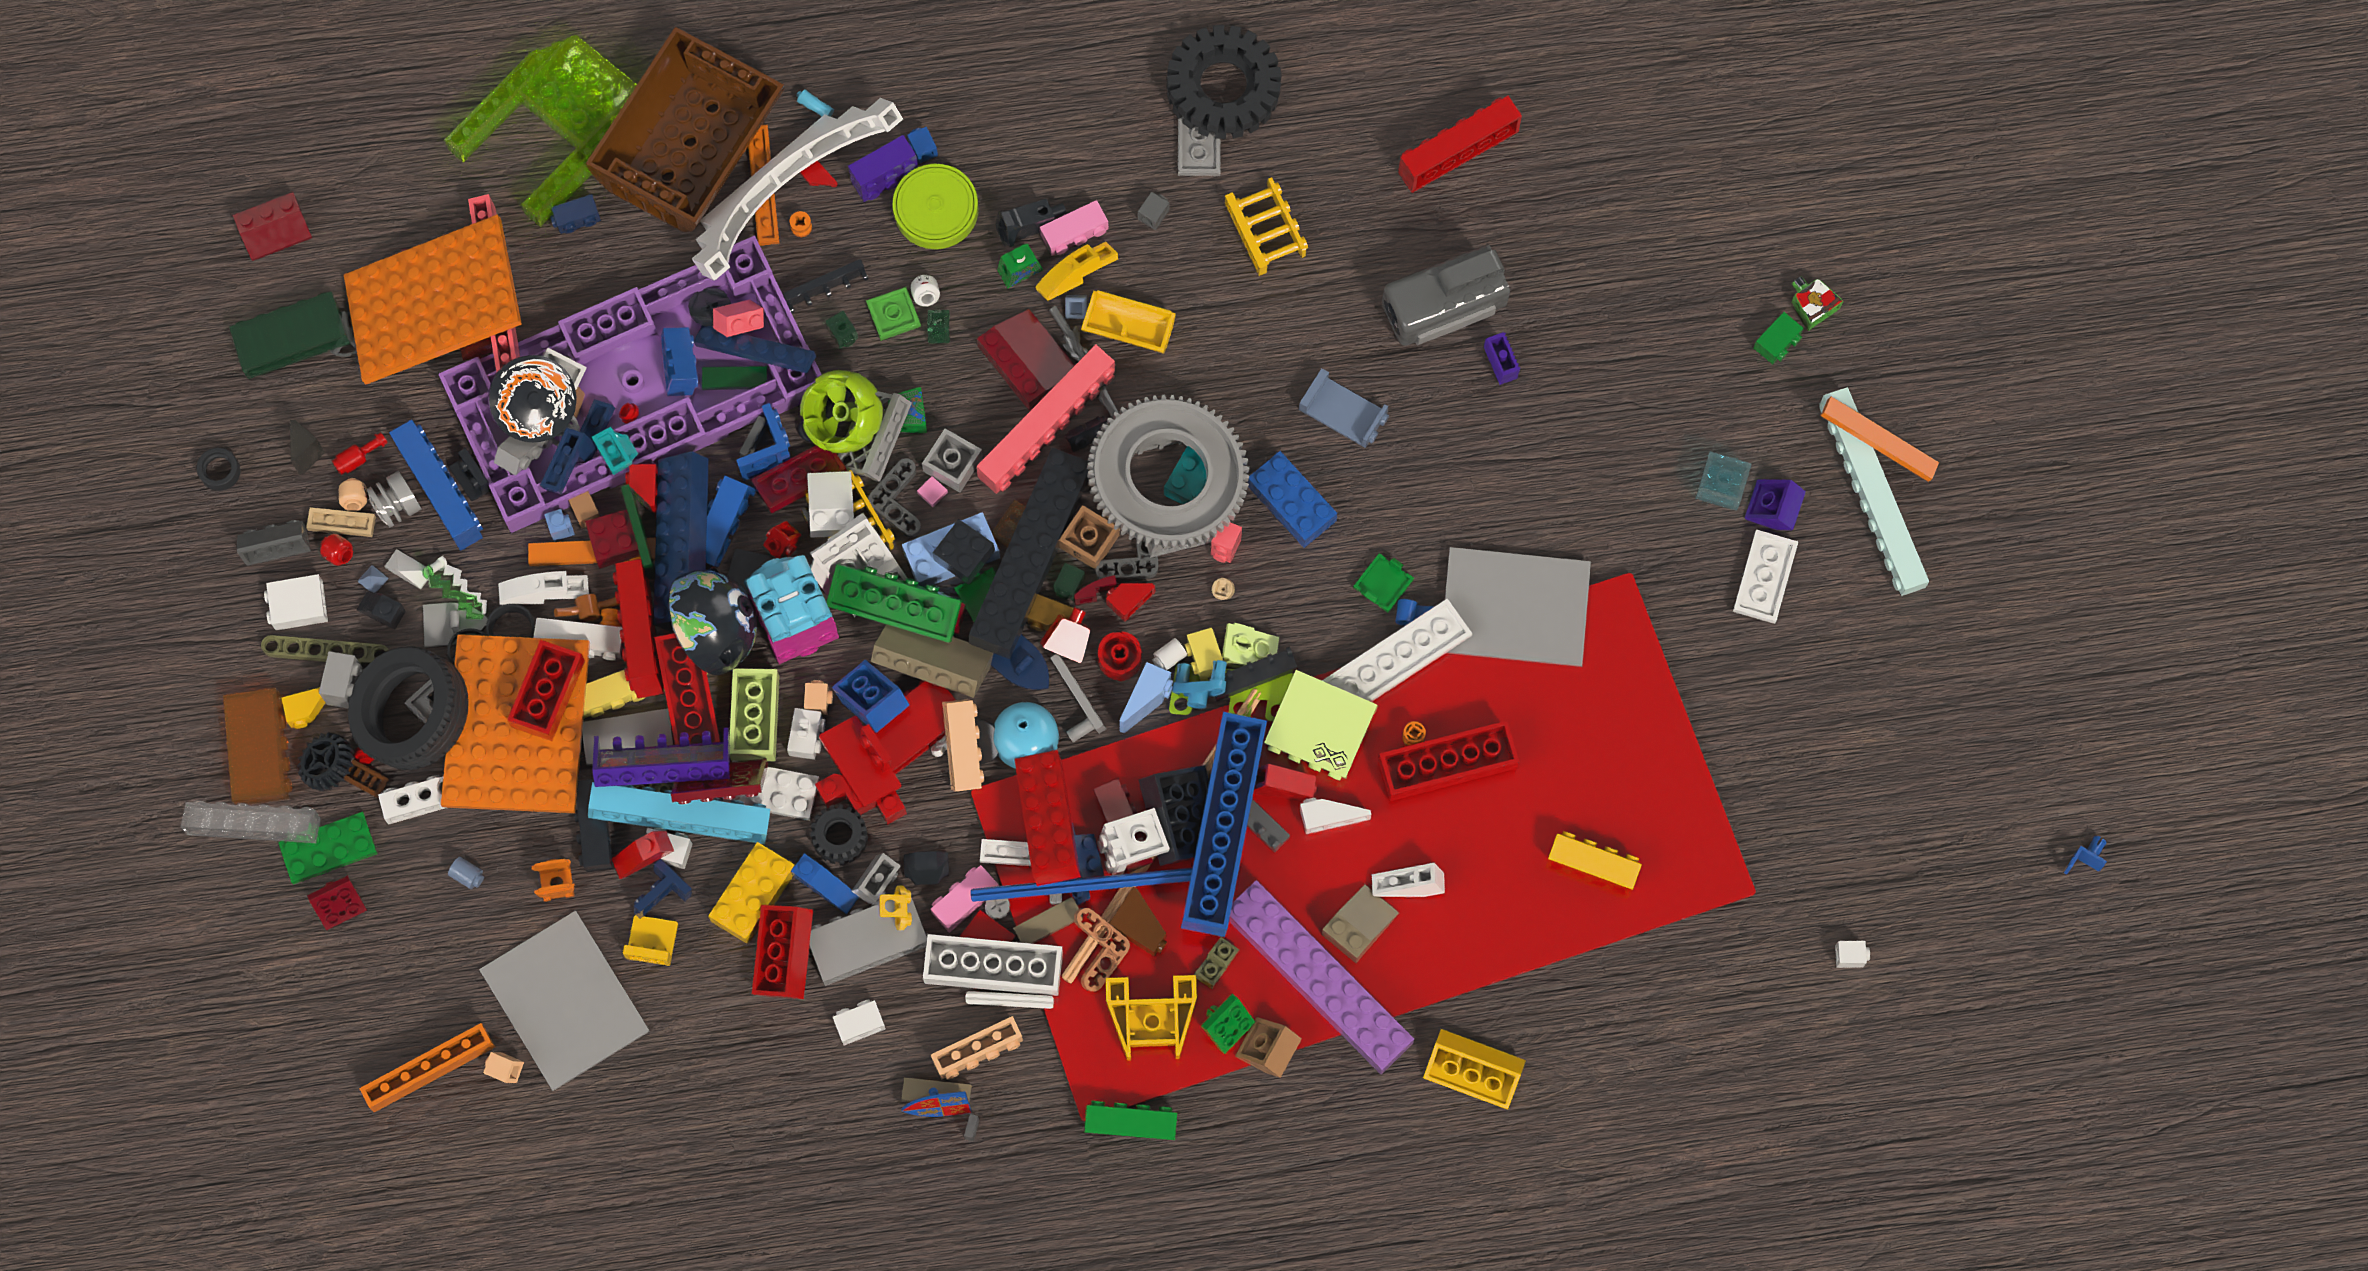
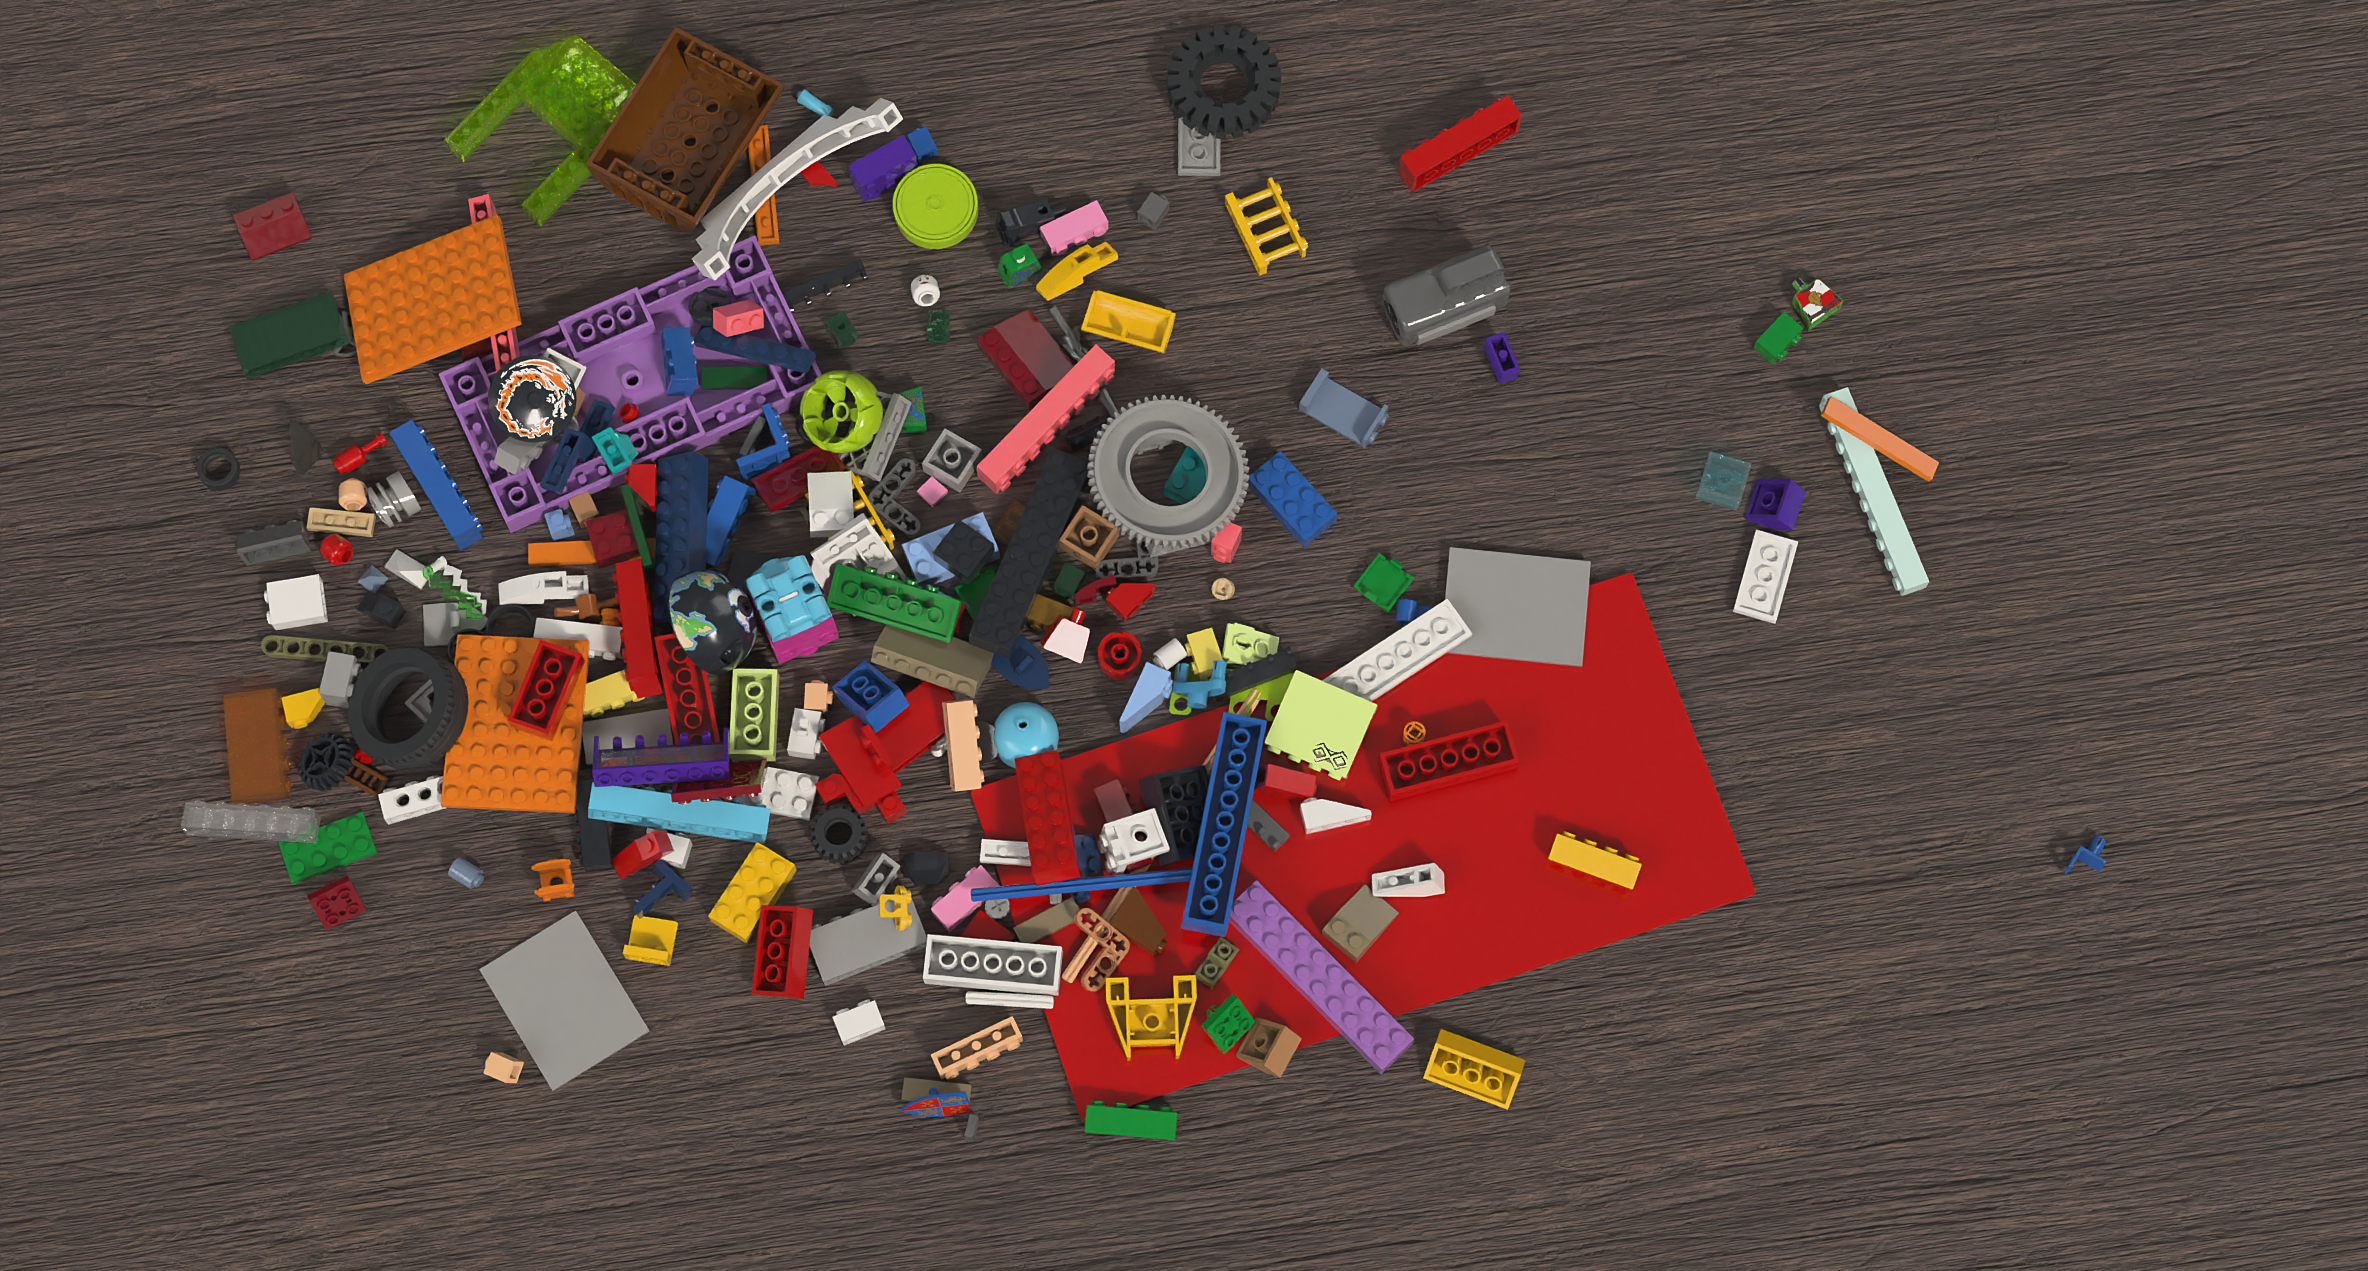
(427, 1067): orange brick -> none
(469, 476): black bracket -> none
(575, 214): dark blue brick -> none
(782, 540): red brick -> none
(798, 228): orange wheel -> none
(824, 883): blue slope -> none
(893, 313): bright green tile -> none
(1075, 306): sand blue slope -> none
(1093, 720): light grey piece -> none
(1851, 954): white brick -> none

